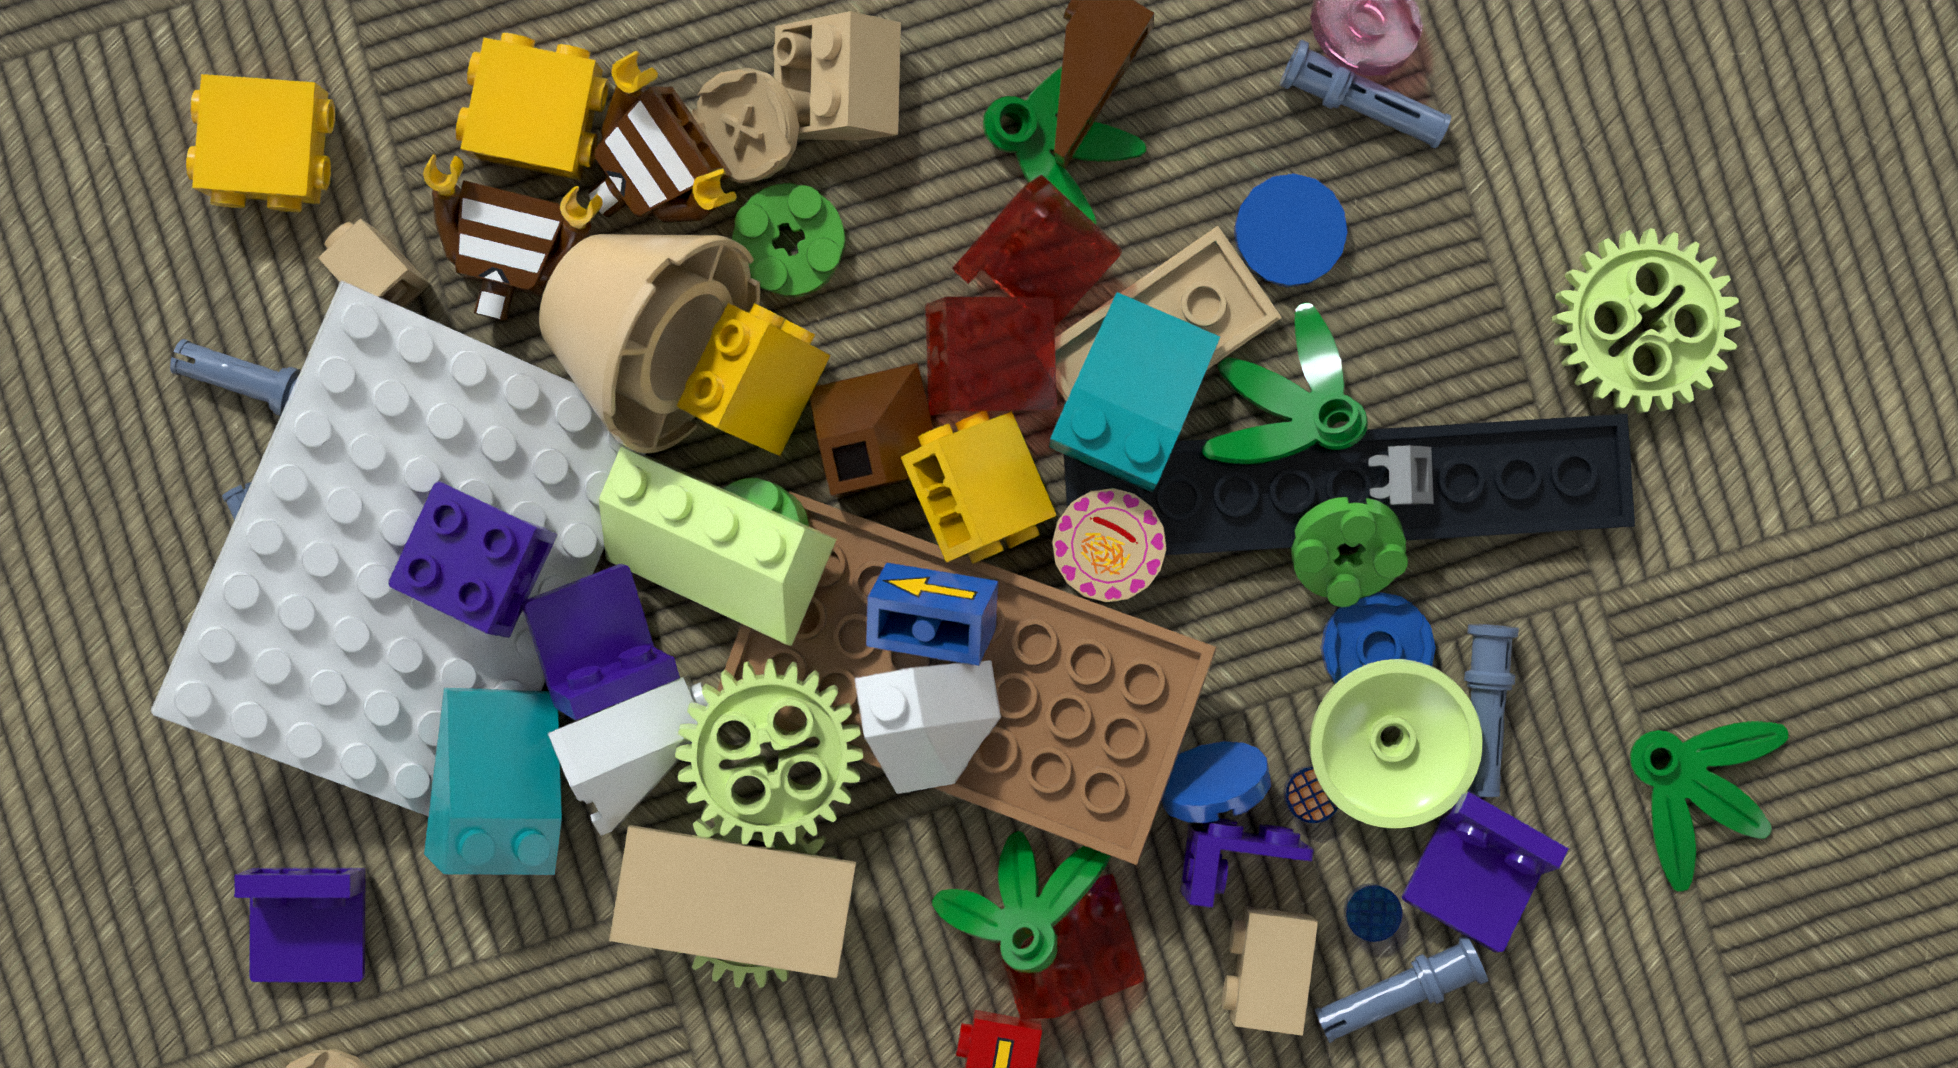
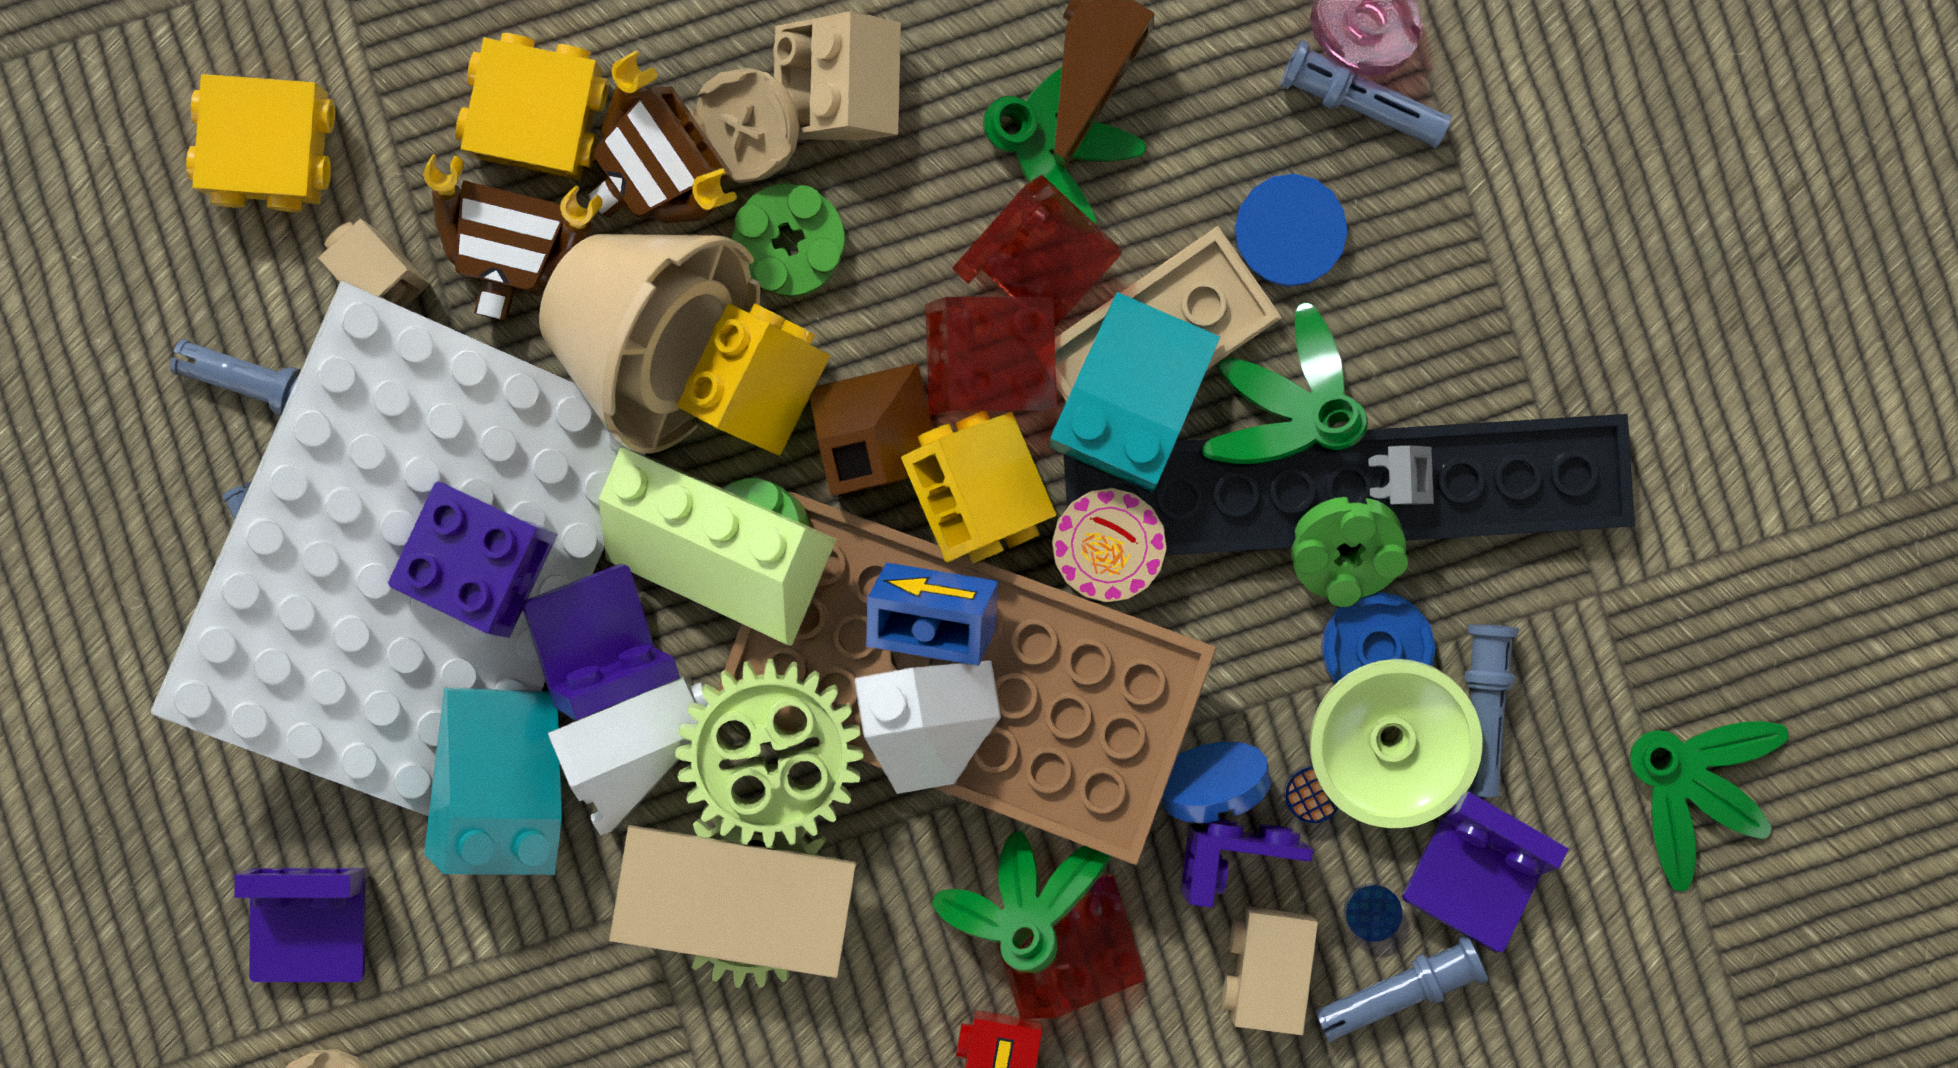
(1677, 357): yellowish green gear -> none

